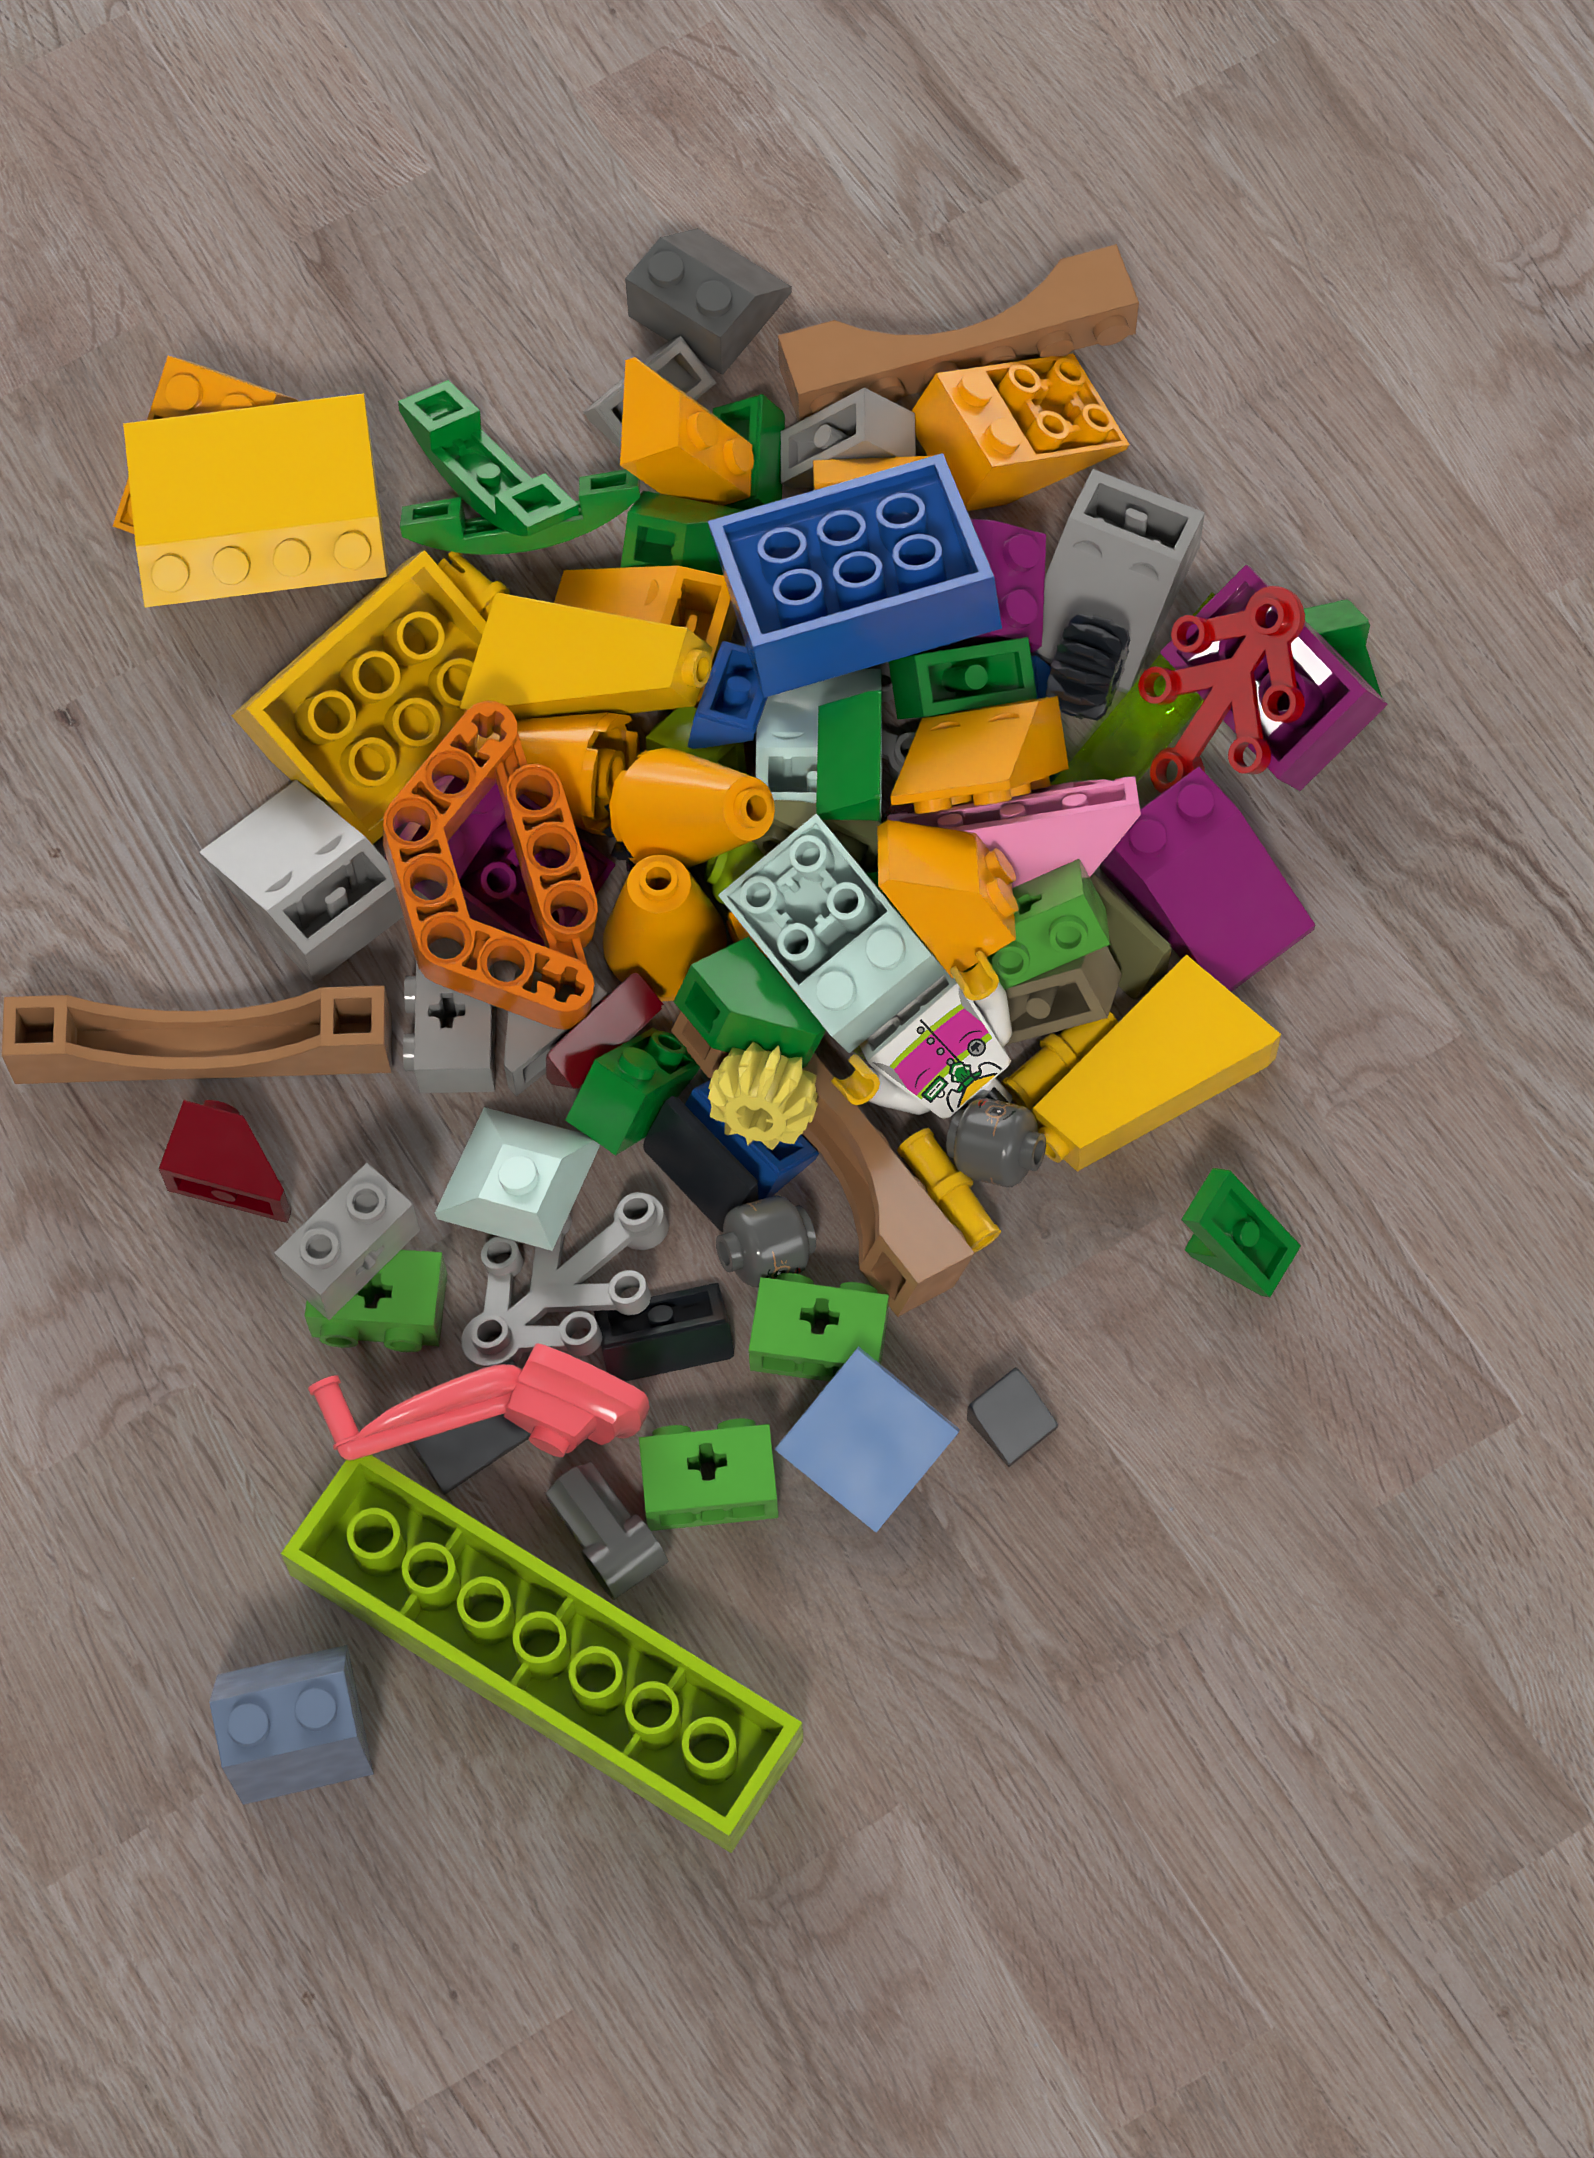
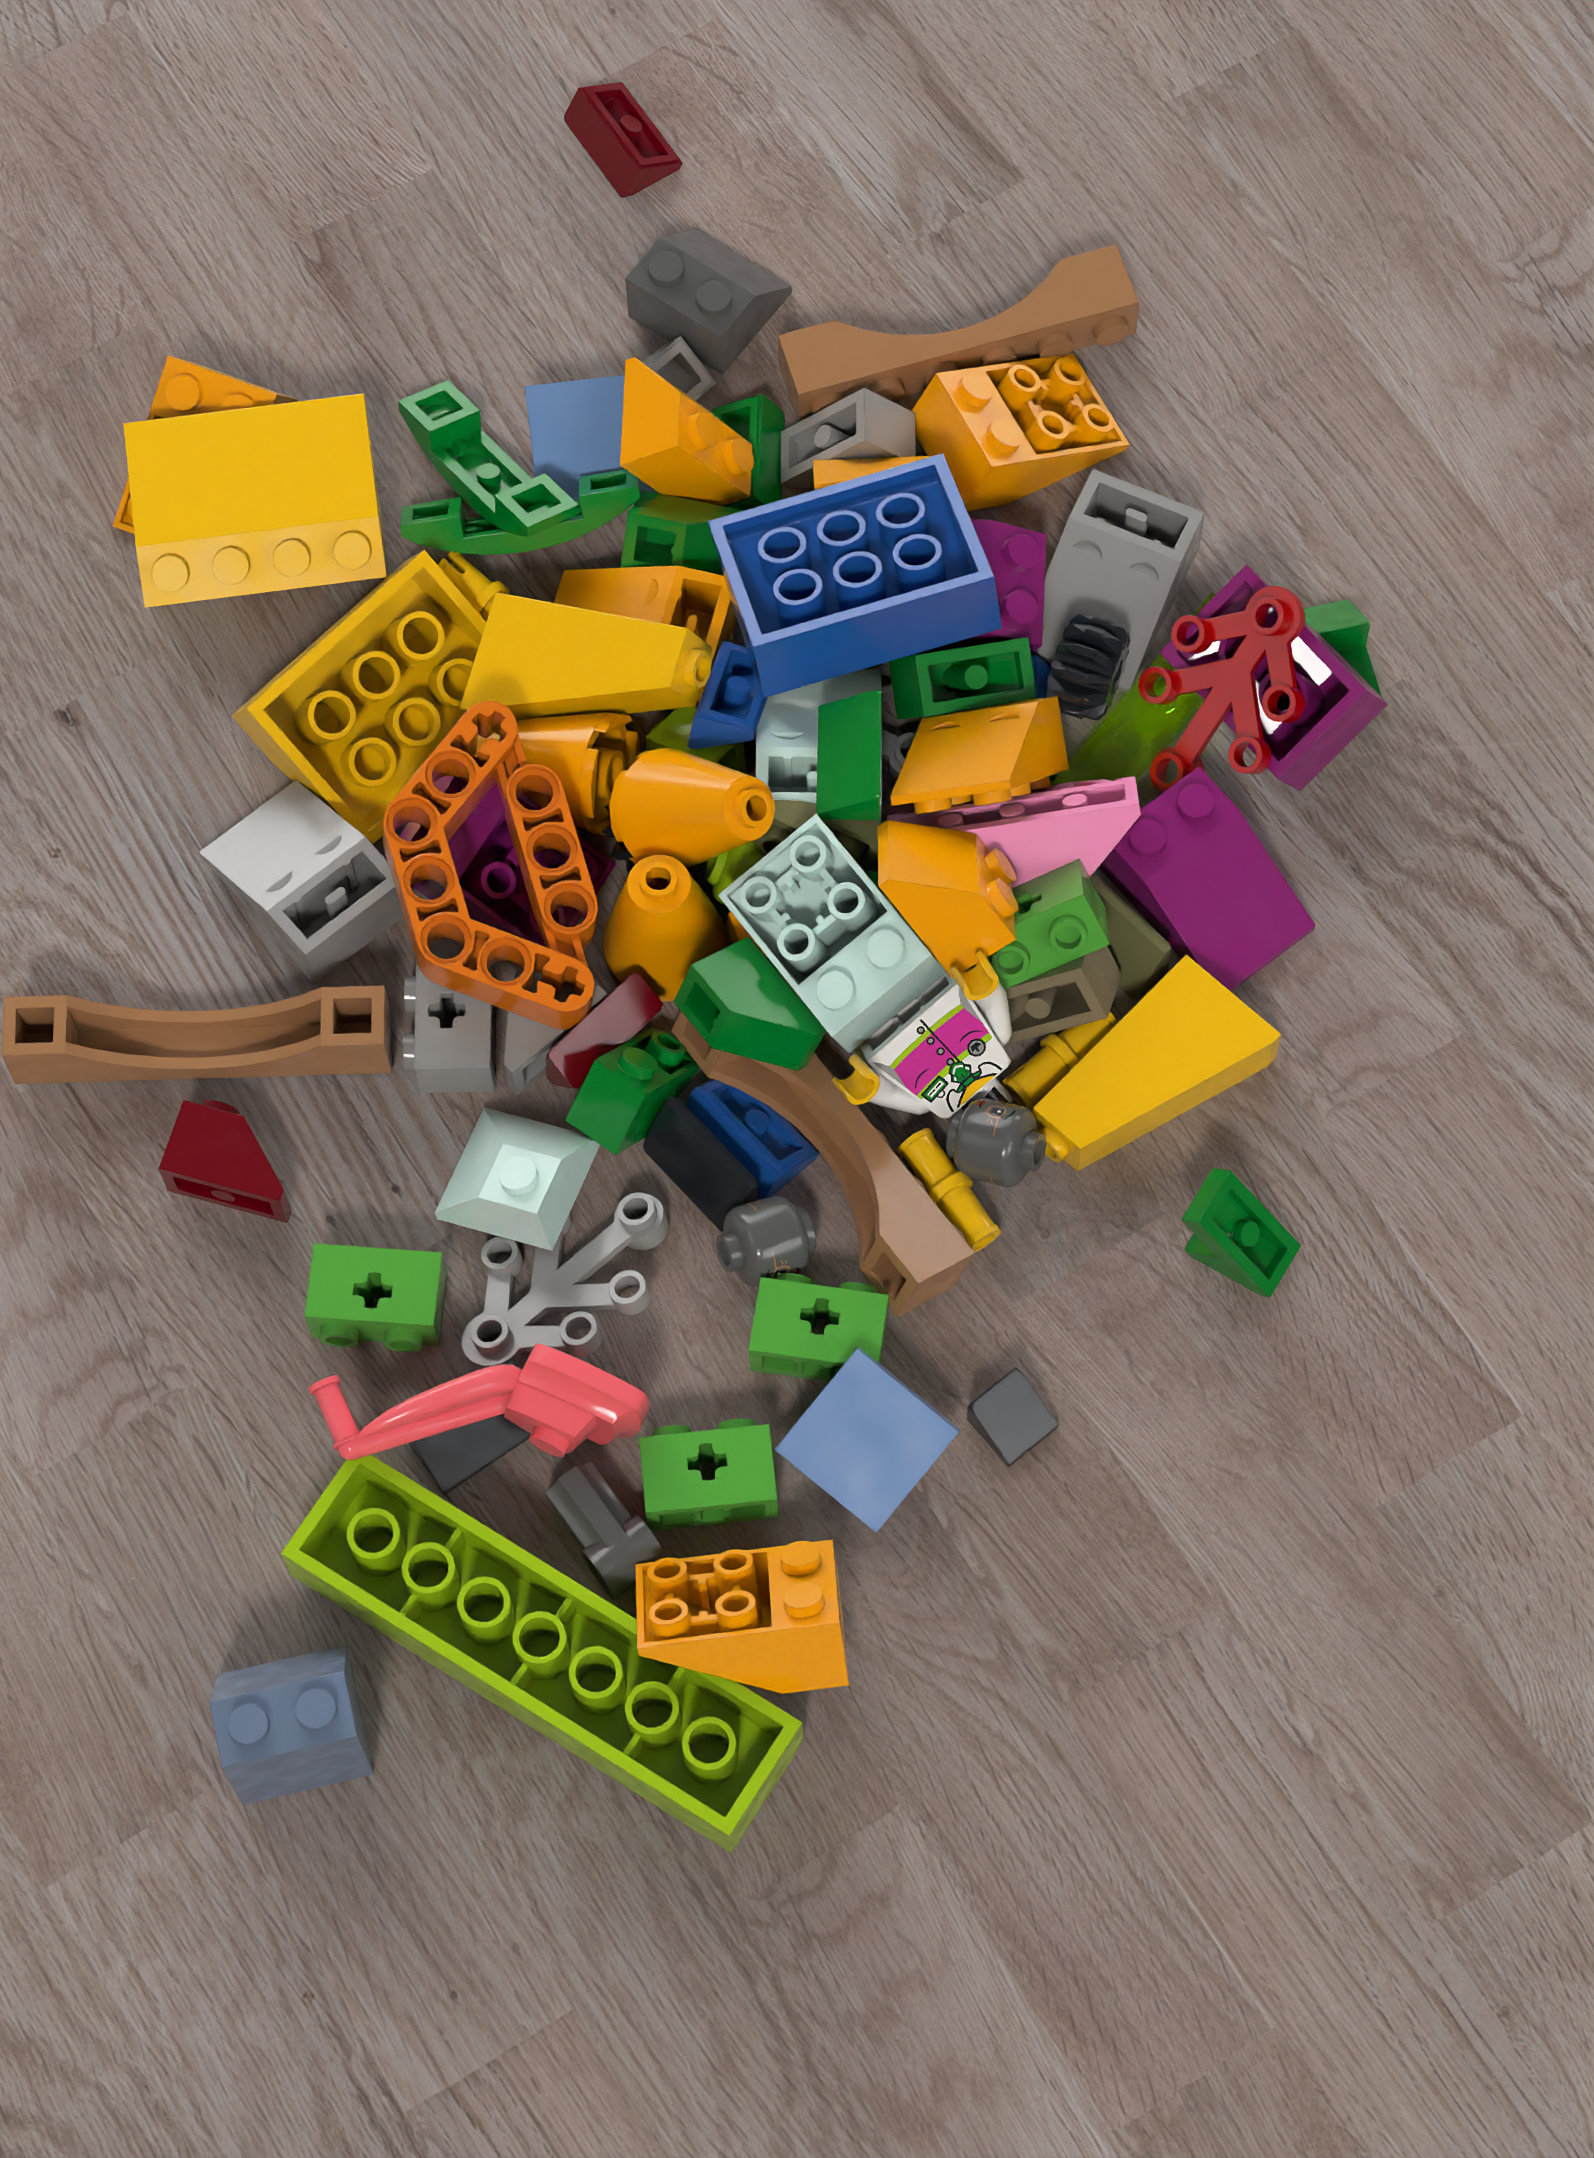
(347, 1241): light grey brick -> none
(576, 429): none -> medium blue tile
(620, 138): none -> dark red slope
(668, 1336): black slope -> none
(747, 1616): none -> light orange slope
(763, 1095): light yellow gear -> none

